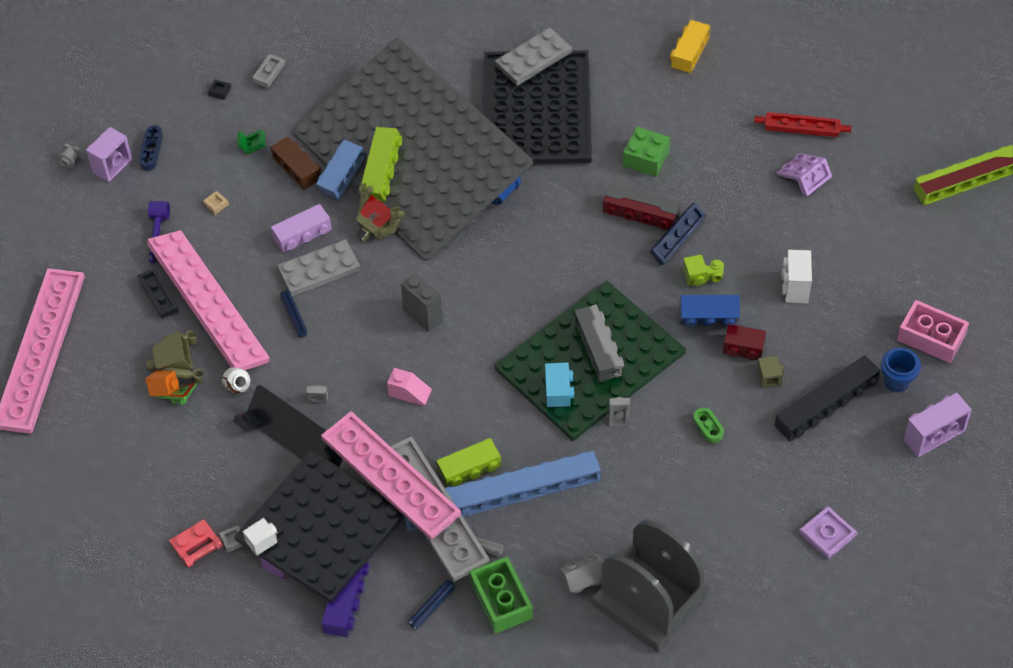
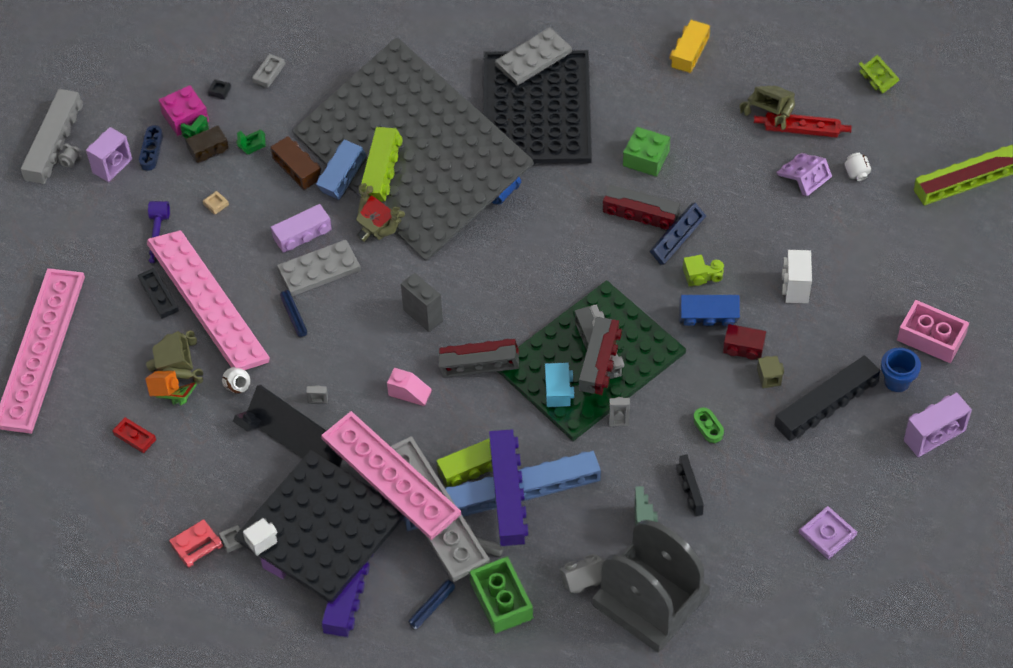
(51, 136): none -> light grey brick
(134, 435): none -> red plate
(182, 107): none -> dark pink brick
(197, 127): none -> green bracket
(207, 144): none -> dark brown brick
(479, 358): none -> dark grey piece
(507, 489): none -> dark purple brick
(599, 356): none -> piece
(642, 509): none -> sand green plate
(690, 485): none -> black plate
(772, 99): none -> olive torso
(857, 166): none -> white head
(879, 73): none -> lime bracket

